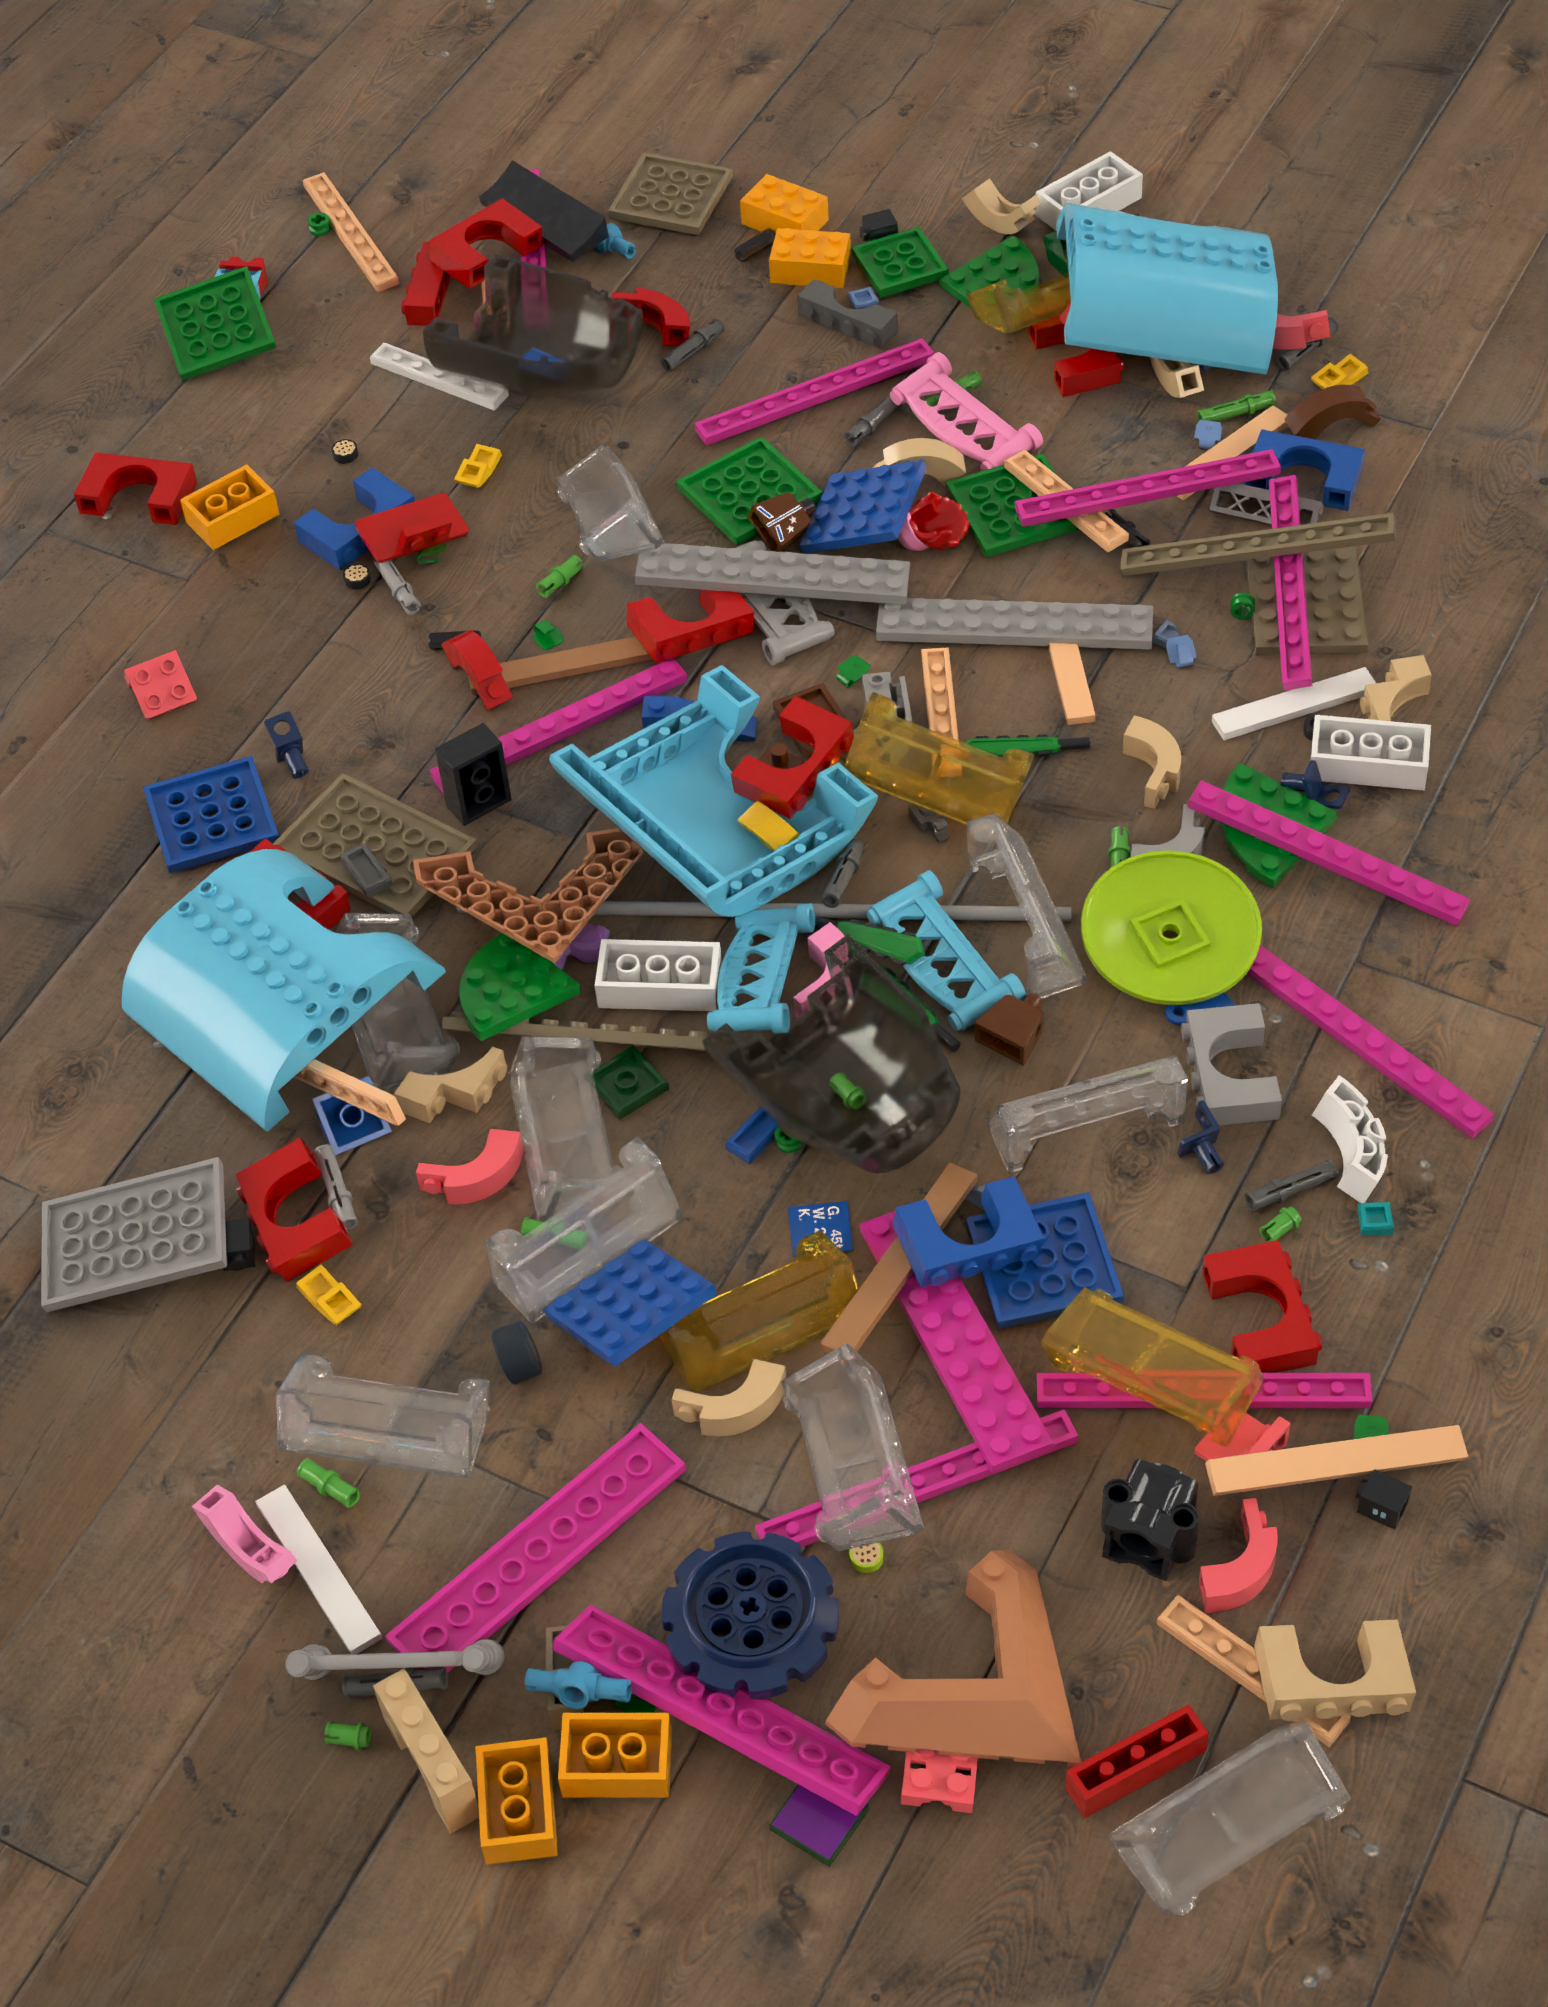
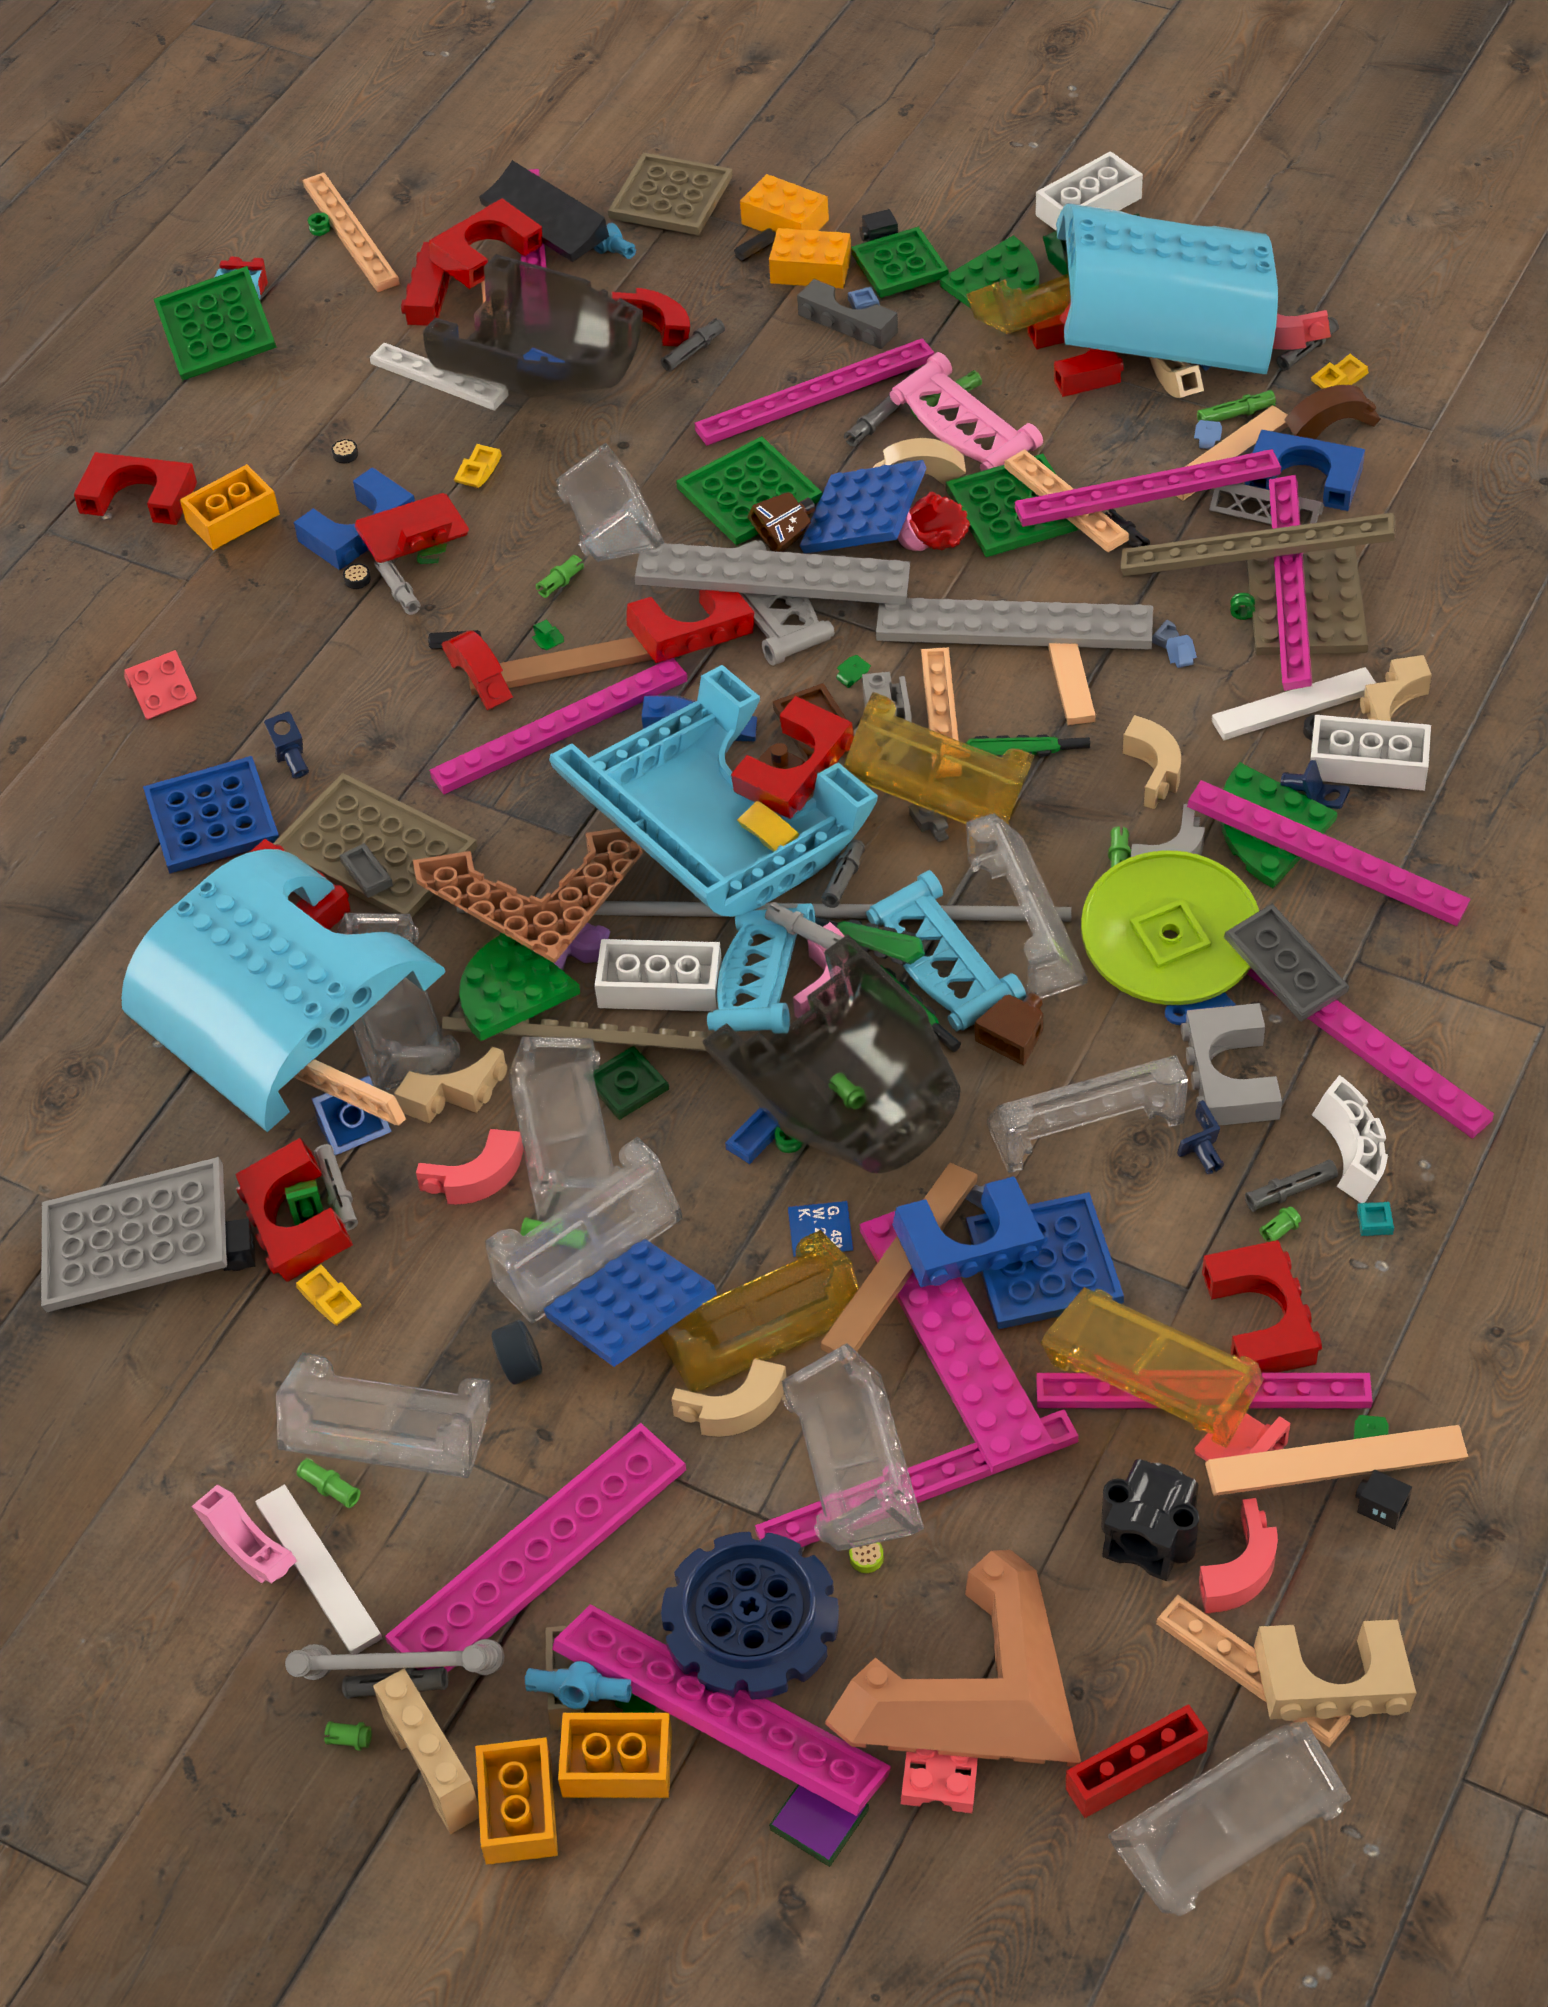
(303, 1201): none -> green slope
(473, 774): black brick -> none
(797, 924): none -> light grey pin
(997, 212): tan arch -> none
(1286, 962): none -> dark grey tile

